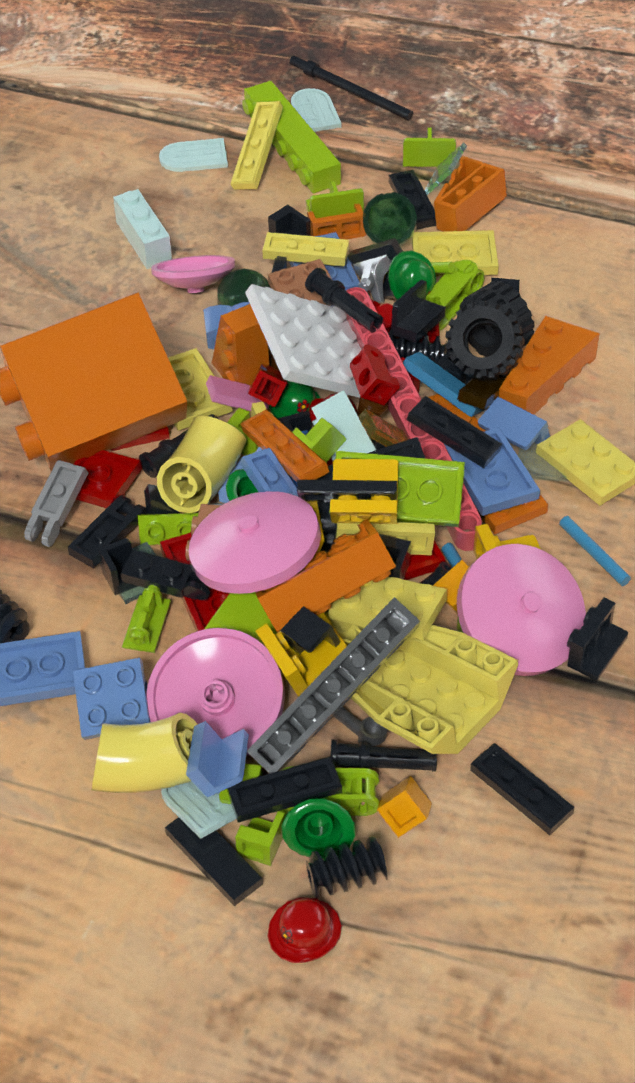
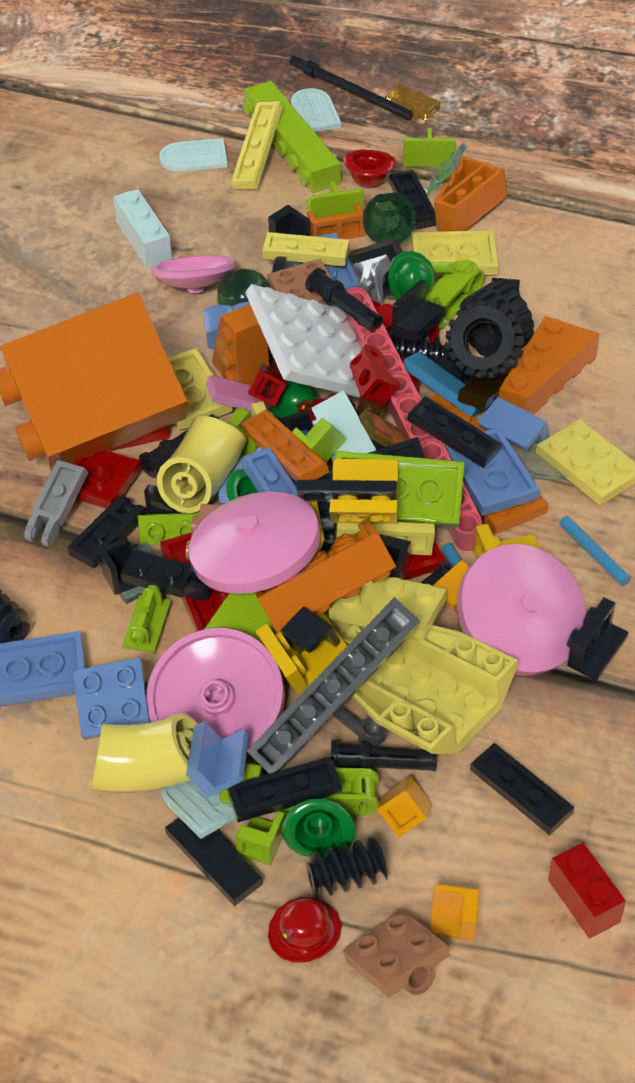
(369, 166): none -> red hat
(398, 956): none -> nougat plate
(421, 105): none -> clear yellow tile
(454, 912): none -> light orange panel
(586, 890): none -> red brick

